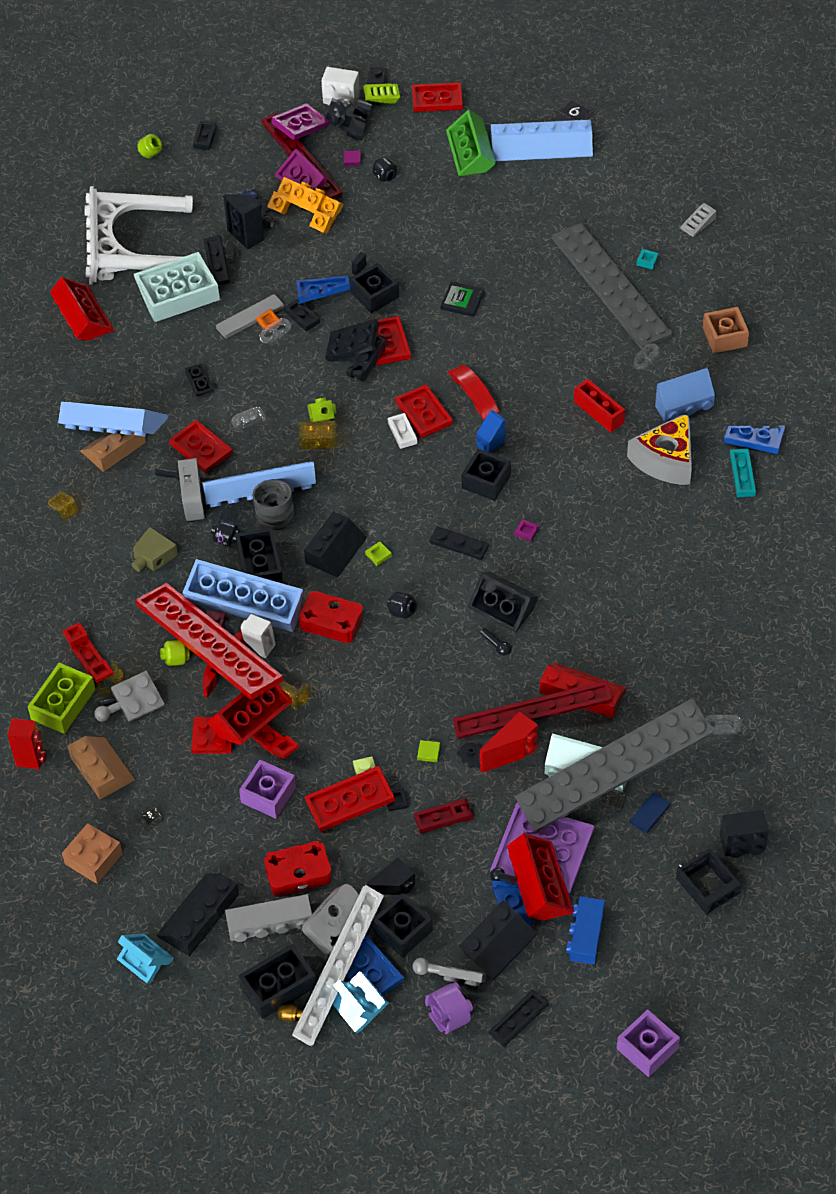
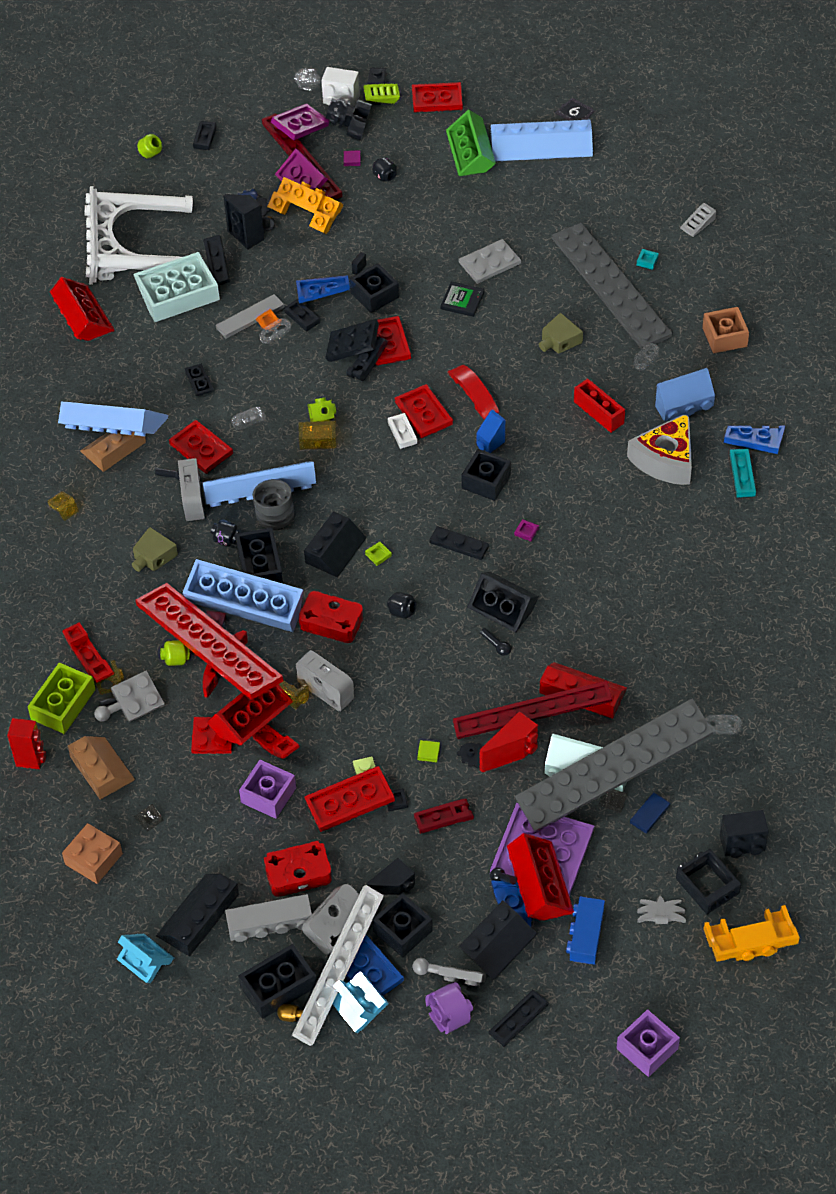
(258, 634): white slope -> none
(307, 79): none -> clear head
(325, 680): none -> light grey axle
(489, 261): none -> light grey plate
(560, 335): none -> olive torso
(661, 911): none -> light grey piece
(754, 939): none -> light orange bracket

